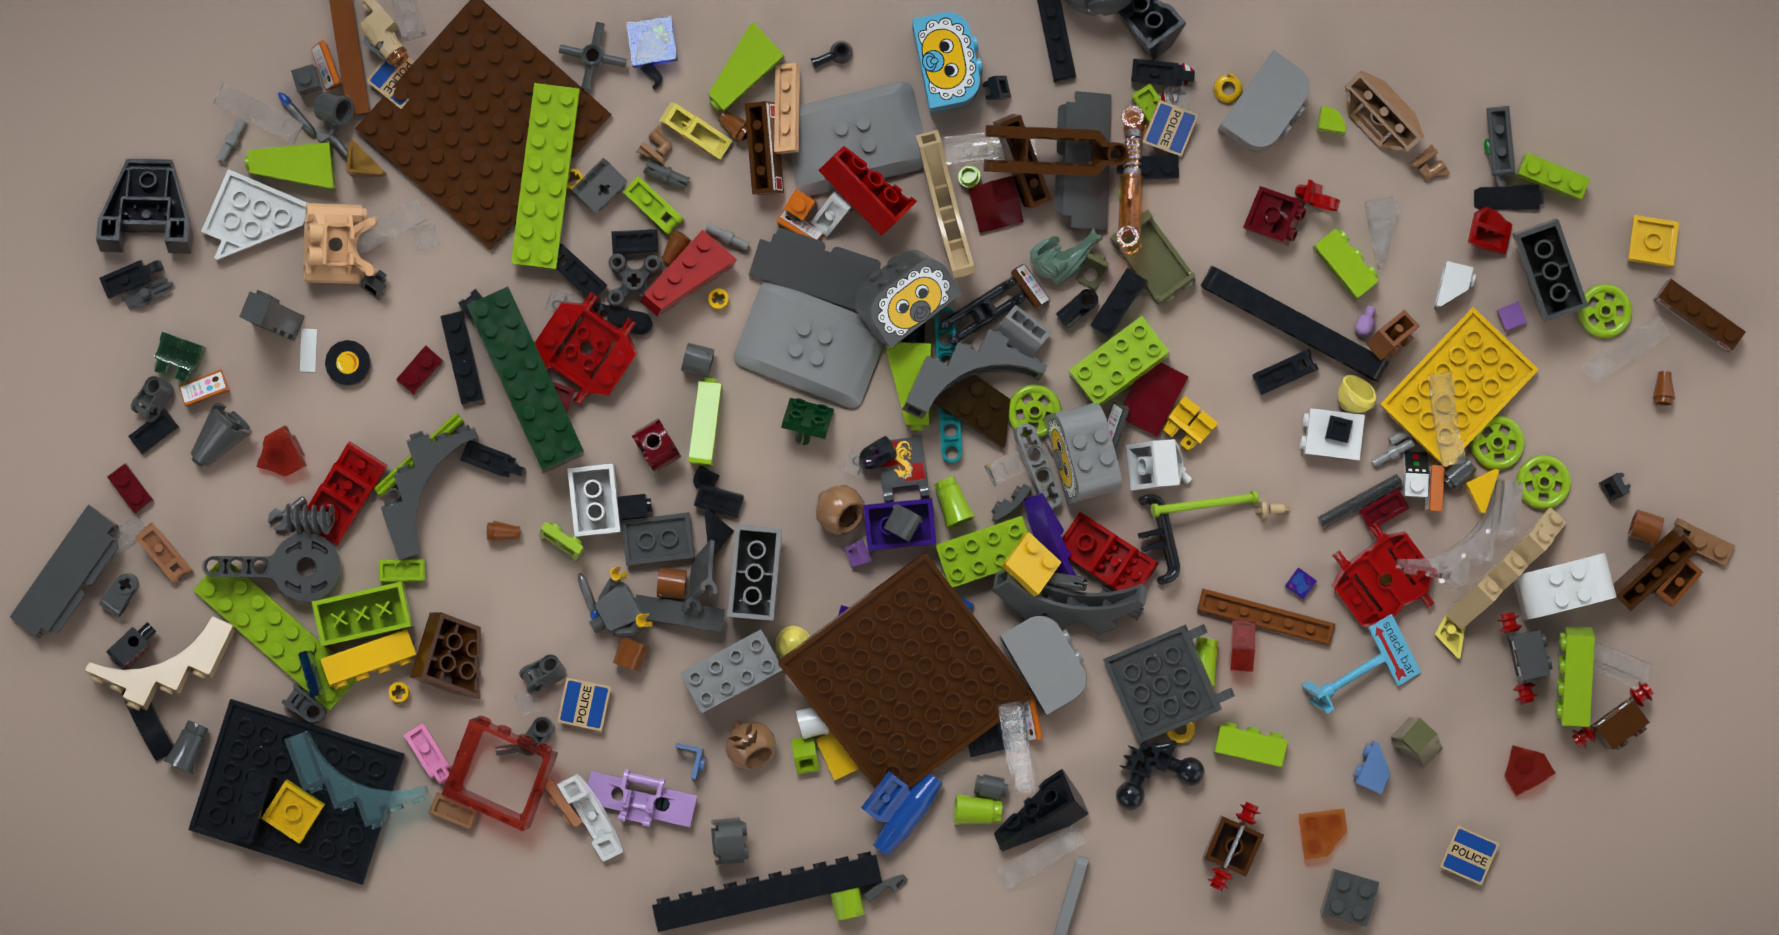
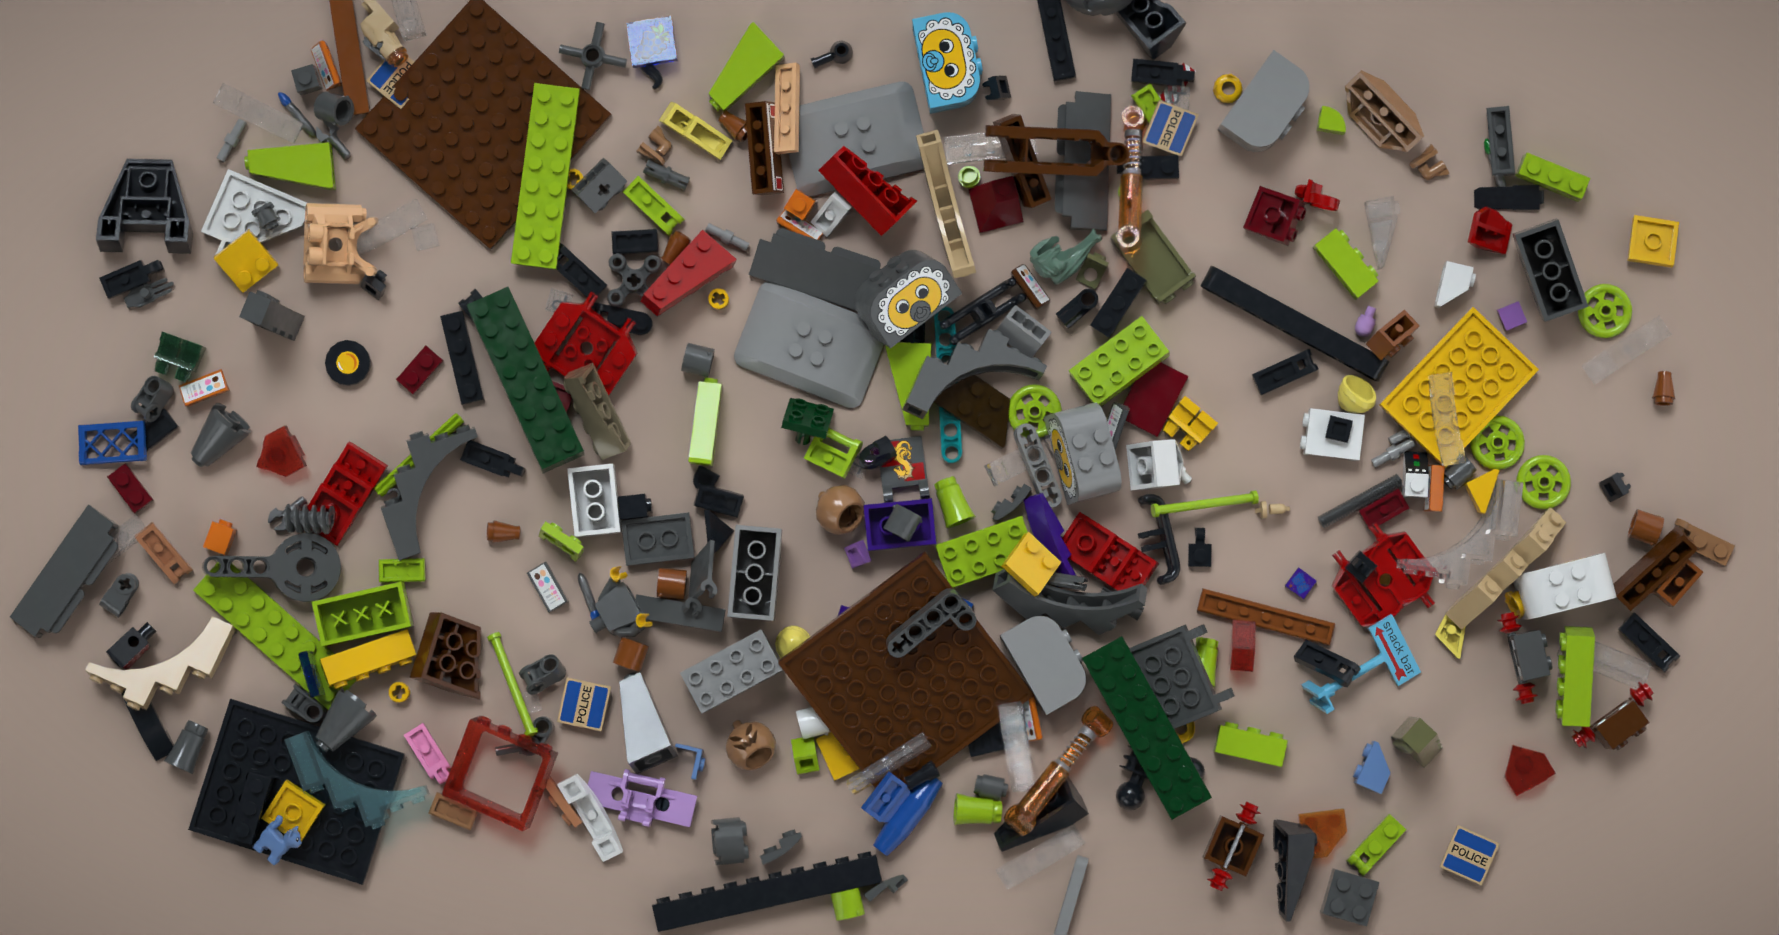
(122, 426): none -> blue window
(220, 537): none -> orange brick
(246, 260): none -> yellow plate
(266, 216): none -> dark grey brick
(274, 840): none -> medium blue animal
(308, 350): white sticker -> none
(343, 720): none -> dark grey cone
(360, 163): pearl gold slope -> none
(512, 684): none -> lime bar
(547, 587): none -> slope
(596, 411): none -> dark tan wedge
(644, 729): none -> slope
(651, 435): dark red brick -> none
(789, 839): none -> dark grey slope
(831, 458): none -> lime plate
(888, 763): none -> clear slope
(927, 772): none -> black pin
(928, 626): none -> dark grey beam
(1022, 815): none -> clear orange piece
(1147, 727): none -> dark green brick
(1199, 553): none -> black plate
(1295, 852): none -> black wedge
(1326, 663): none -> black plate
(1360, 566): none -> black tile
(1376, 844): none -> lime plate
(1514, 603): none -> yellow piece
(1648, 641): none -> black plate
(1699, 315): reddish brown brick -> none

